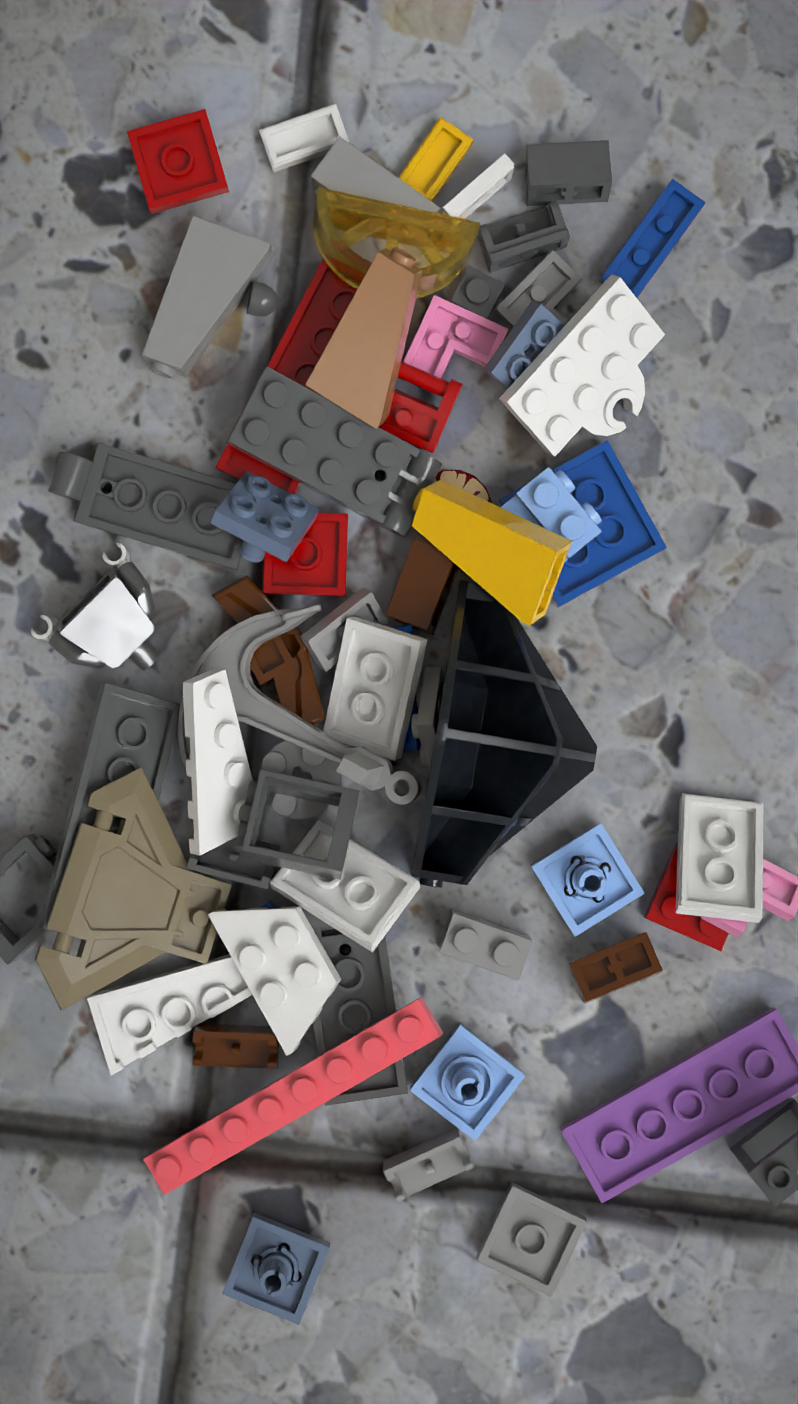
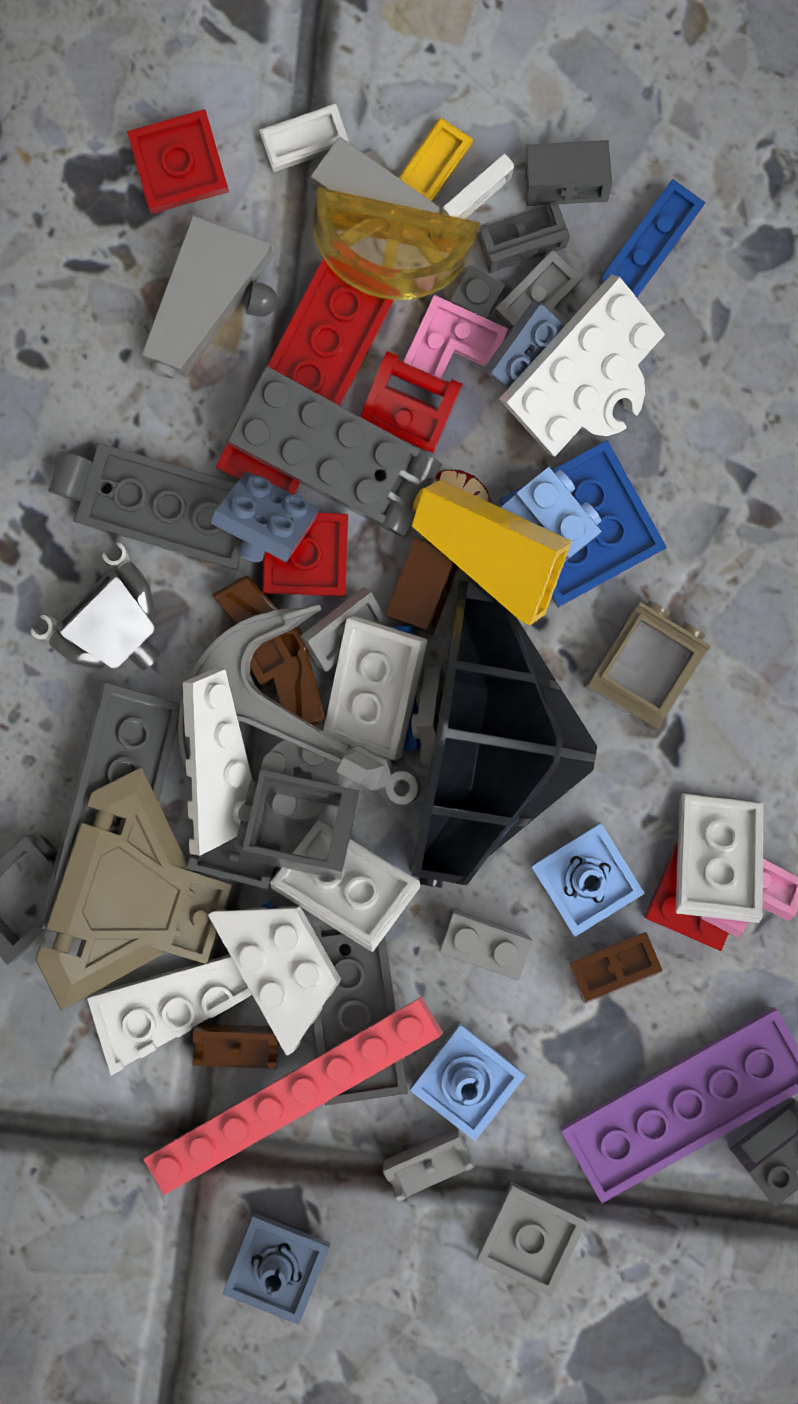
(369, 342): medium nougat slope -> none
(648, 664): none -> window

